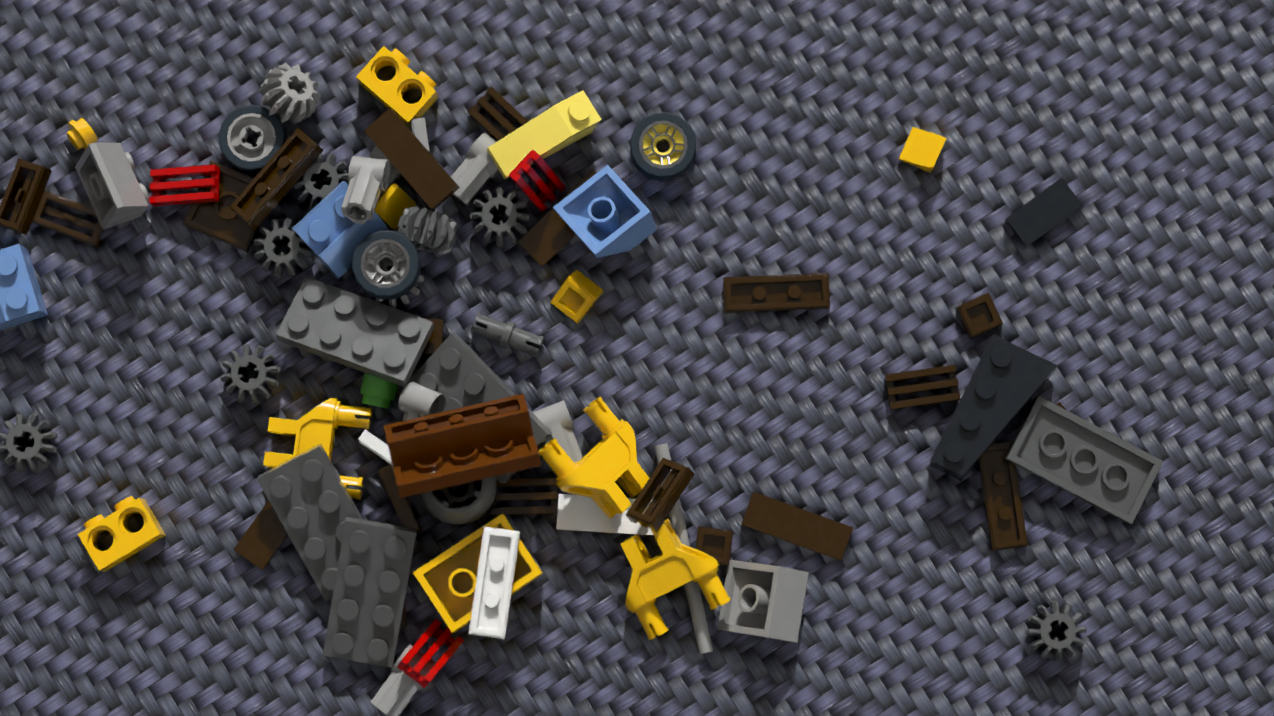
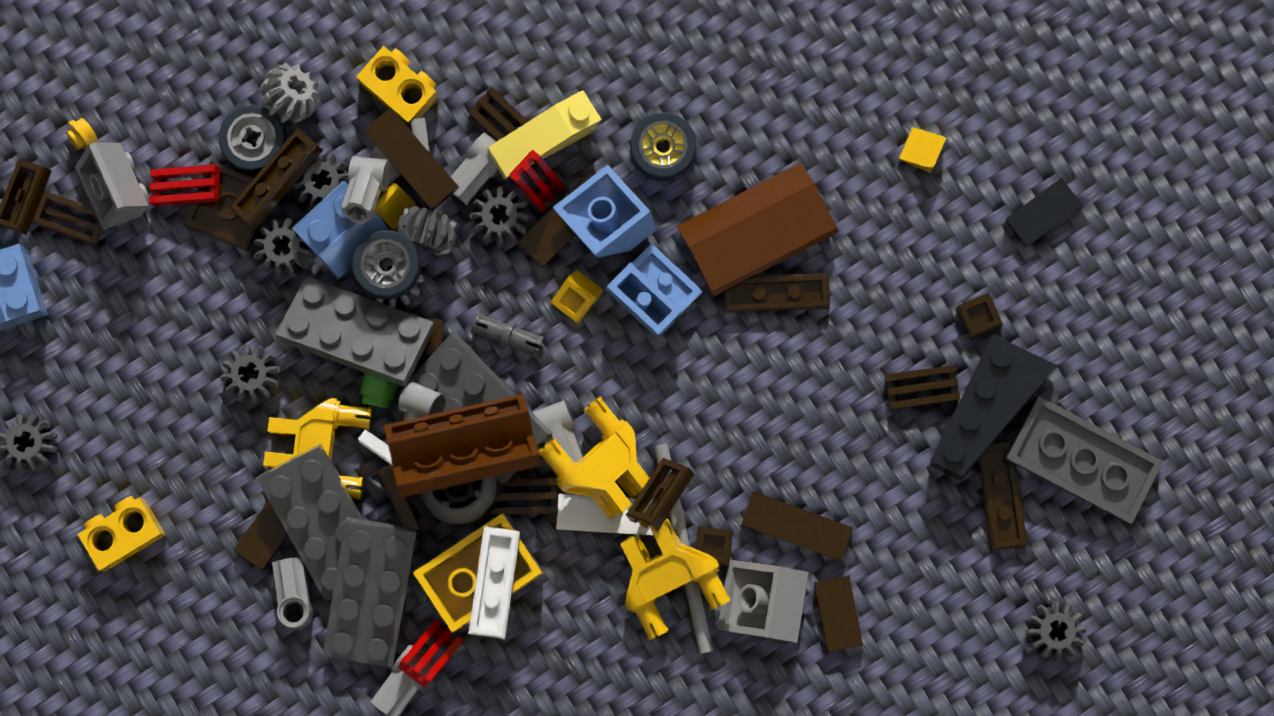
(292, 589): none -> light grey piece
(654, 291): none -> medium blue brick
(757, 229): none -> reddish brown slope
(838, 613): none -> dark brown tile

